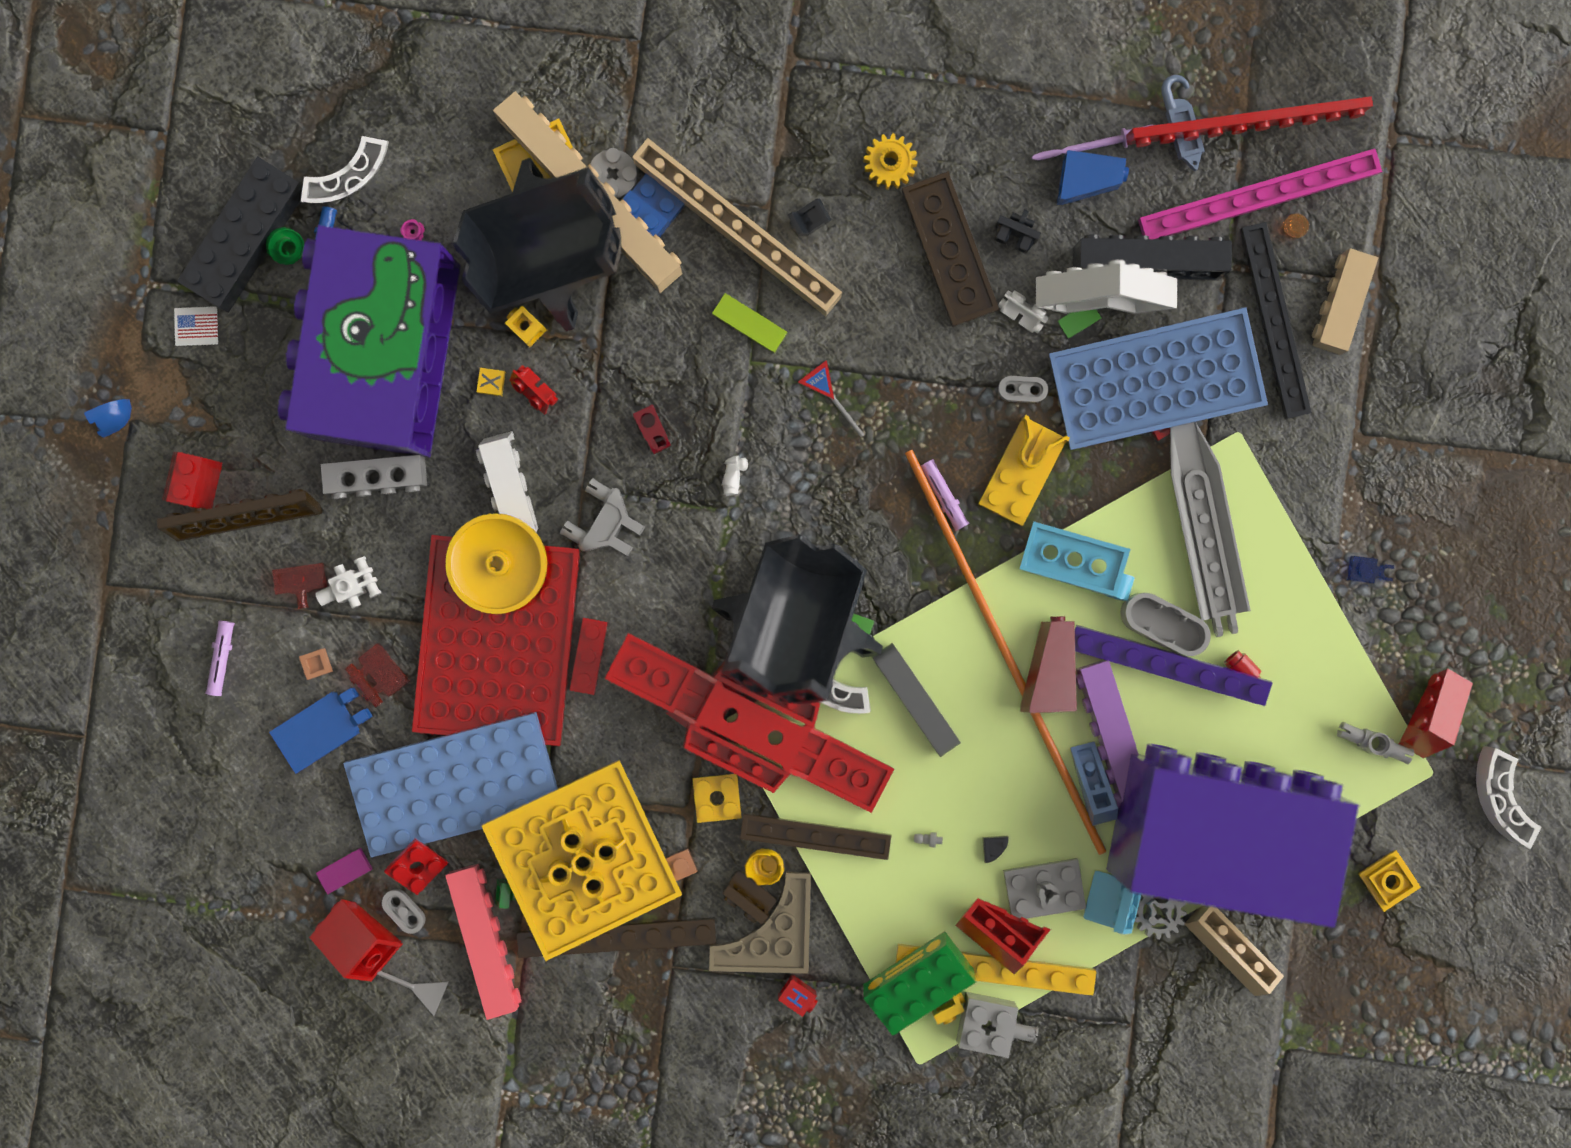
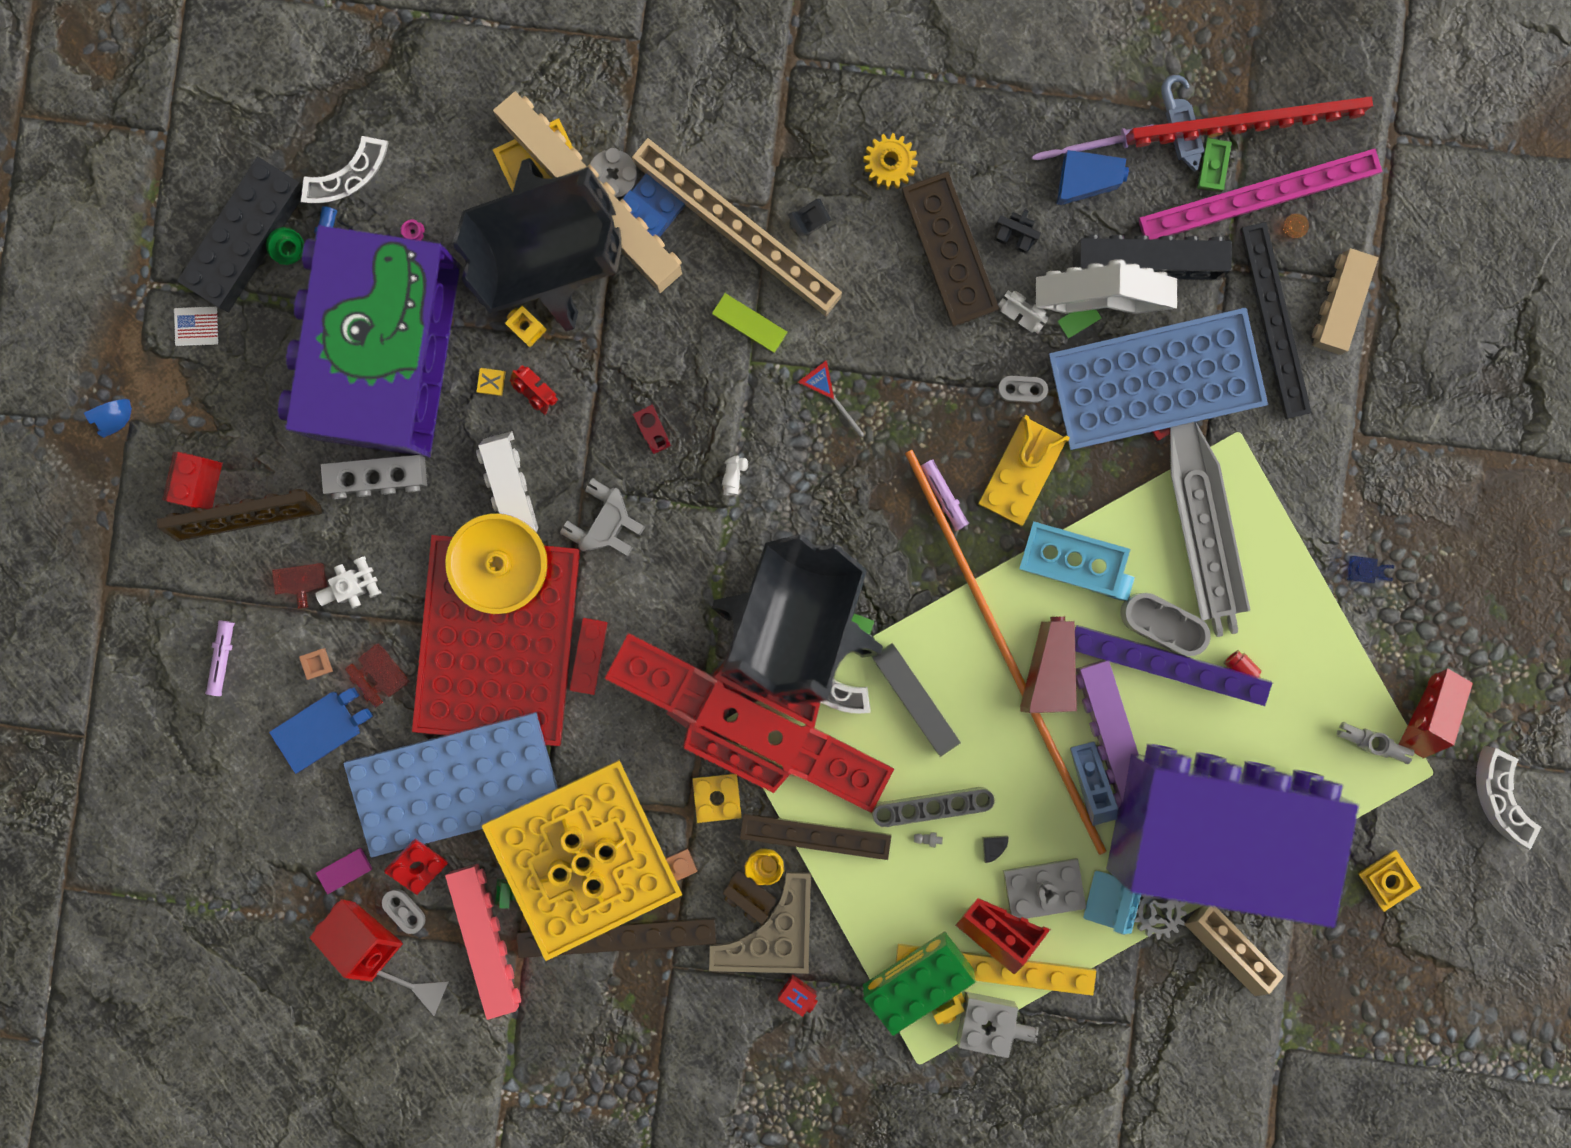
(945, 810): none -> dark grey beam
(1214, 165): none -> bright green plate

